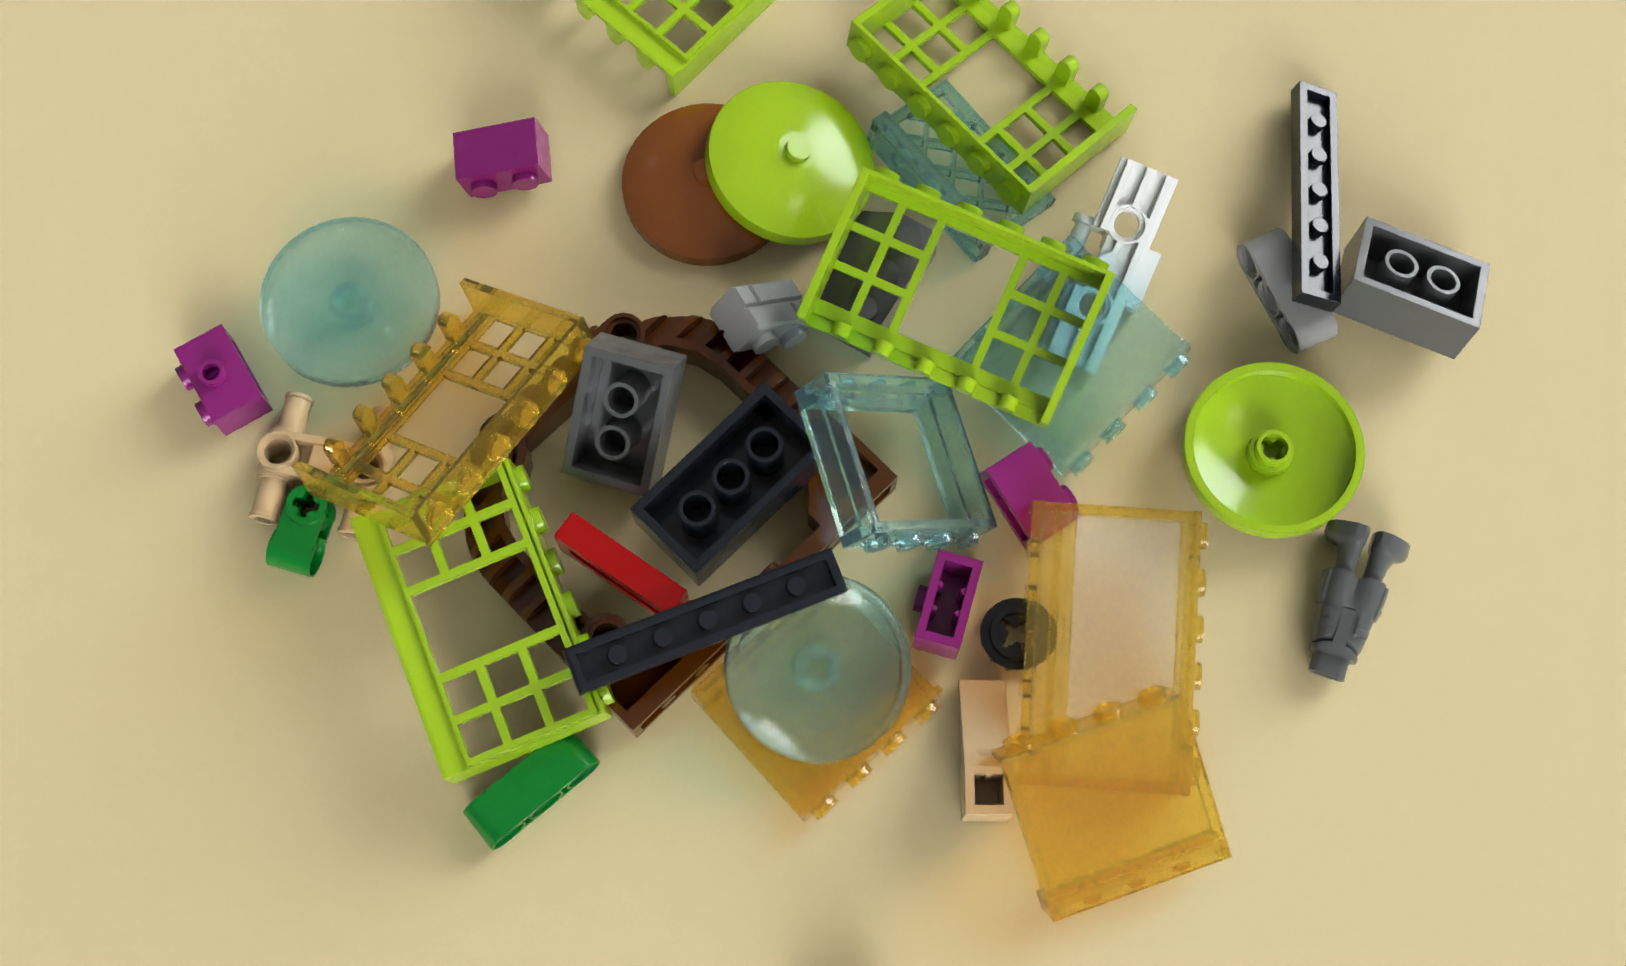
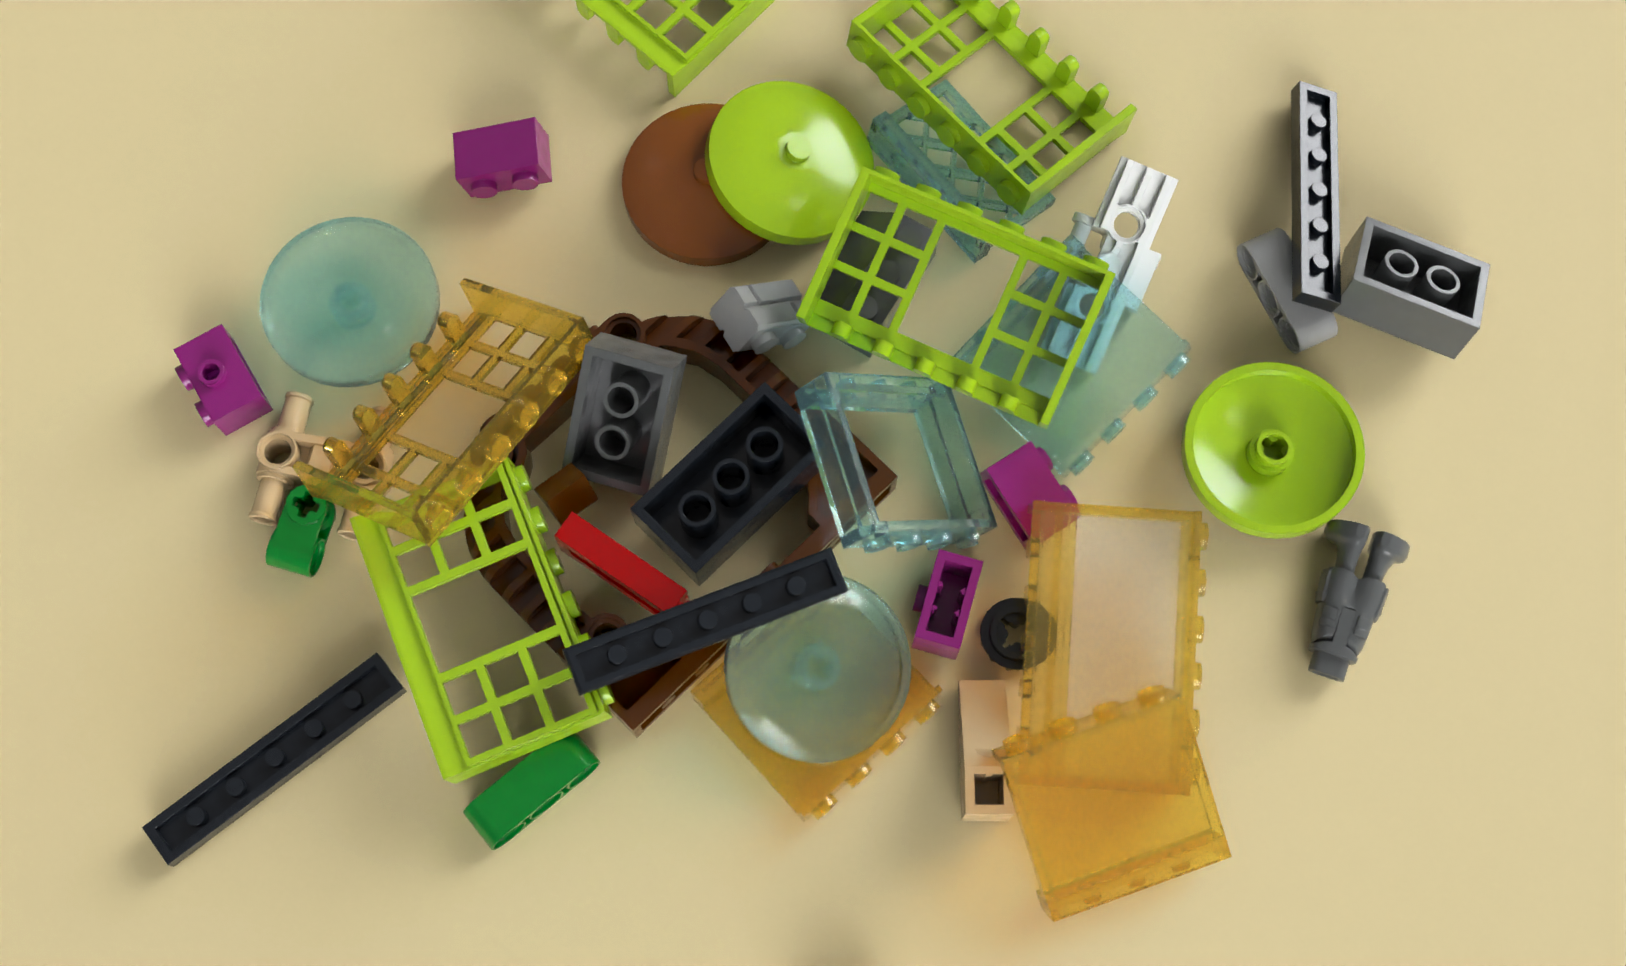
(273, 760): none -> black plate
(566, 492): none -> reddish brown slope

